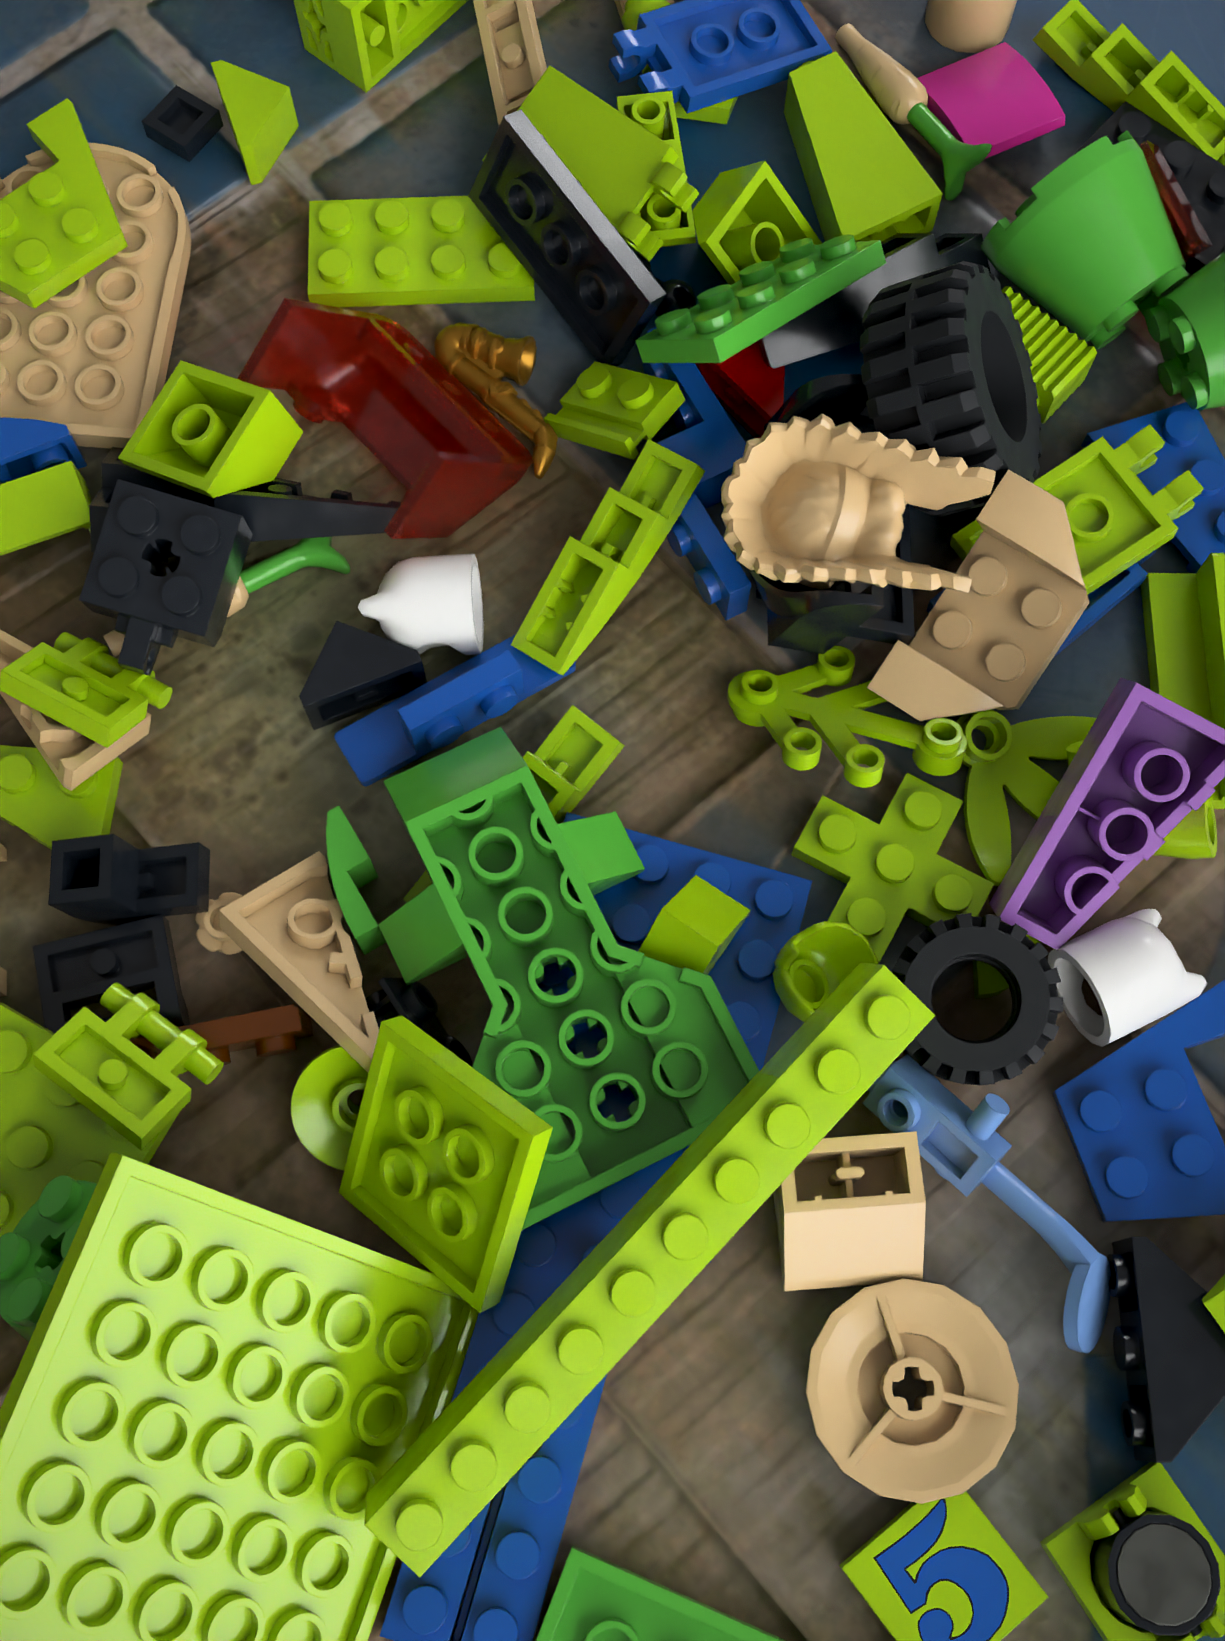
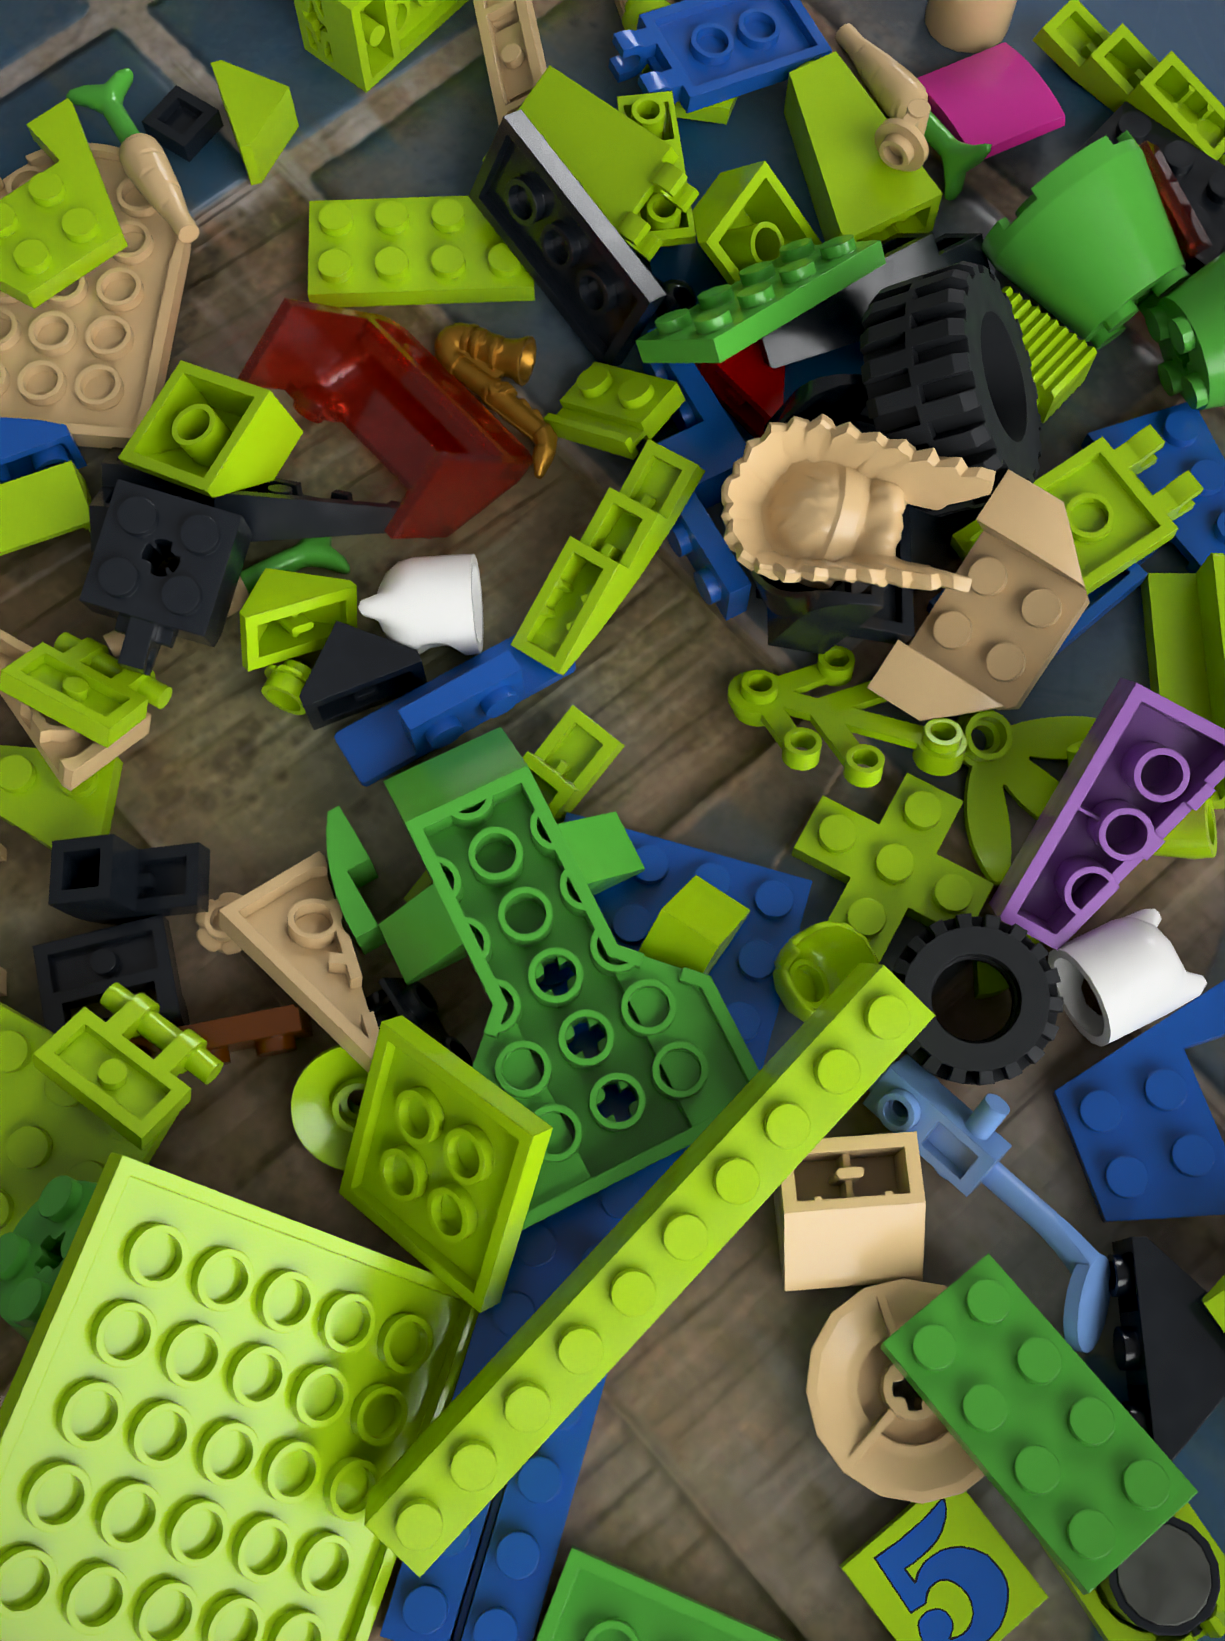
(139, 153): none -> tan piece
(285, 685): none -> lime plate
(292, 615): none -> lime slope
(902, 140): none -> tan plate
(1038, 1423): none -> bright green plate

